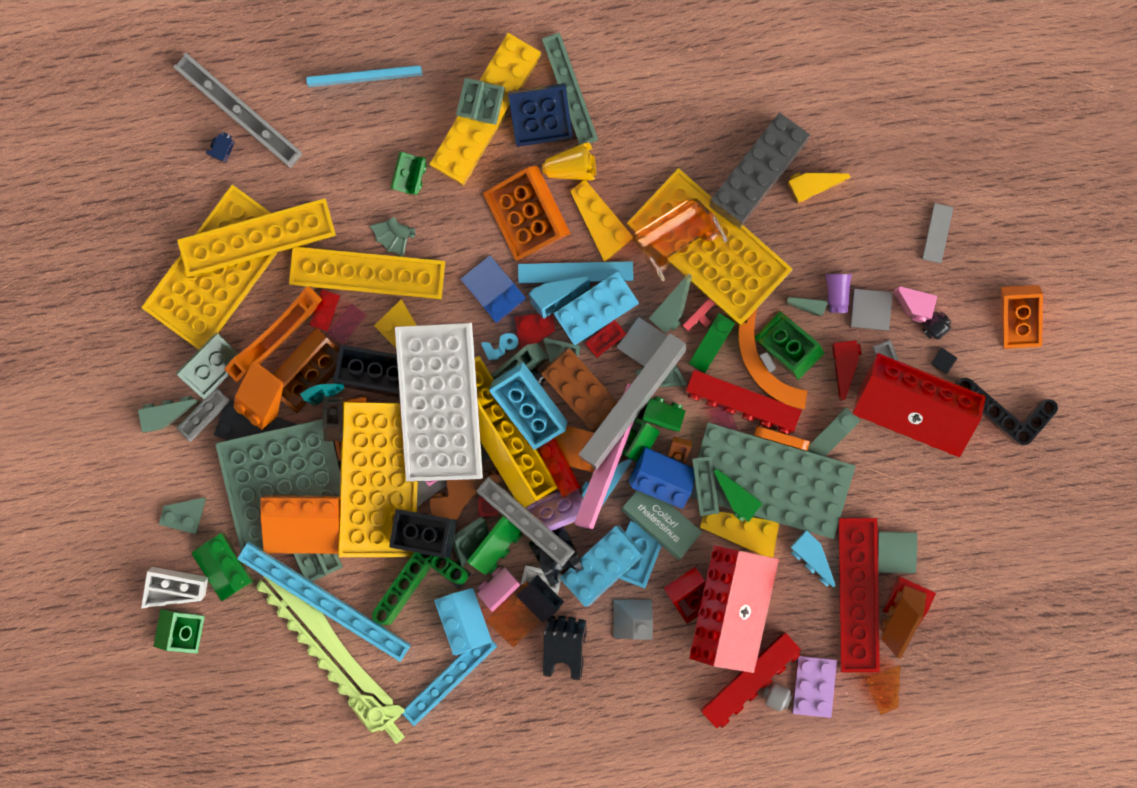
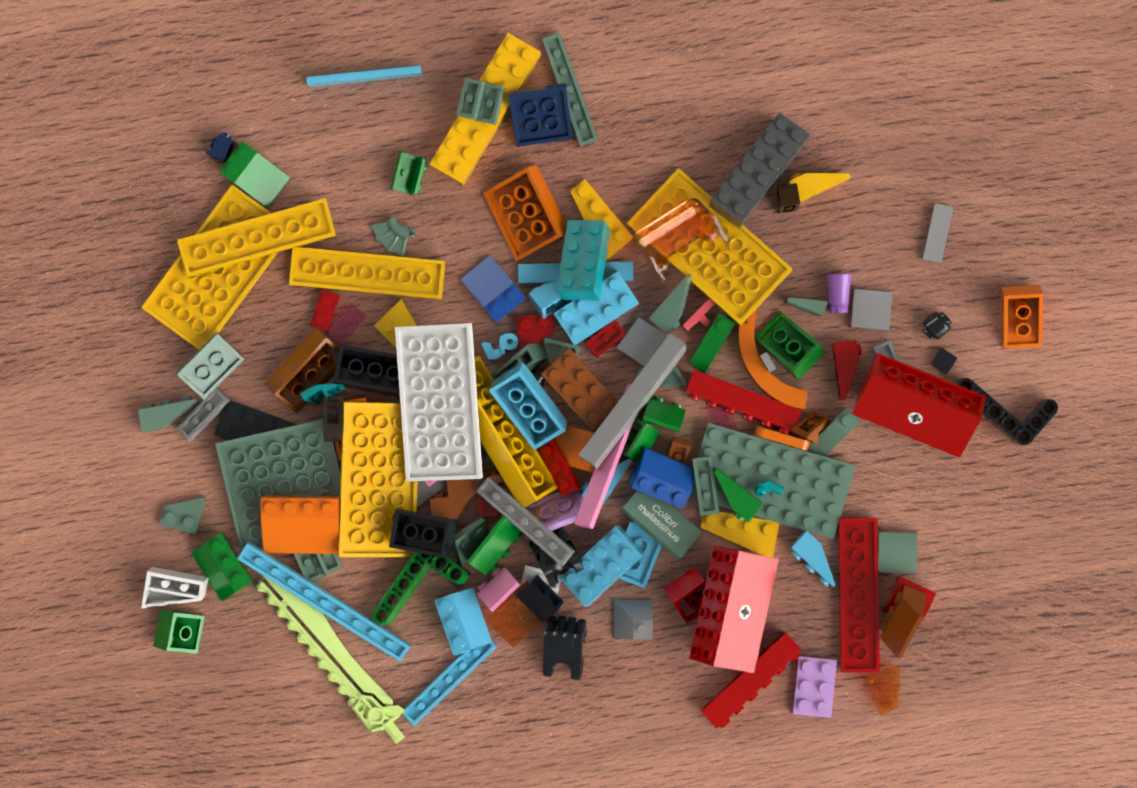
(238, 110): light grey tile -> none
(254, 174): none -> slope
(259, 396): orange slope -> none
(275, 334): orange arch -> none
(572, 164): yellow cone -> none
(583, 260): none -> teal brick
(768, 486): none -> teal arm
(777, 697): light grey head -> none
(788, 198): none -> dark brown plate
(811, 426): none -> dark orange slope
(916, 303): bright pink slope -> none

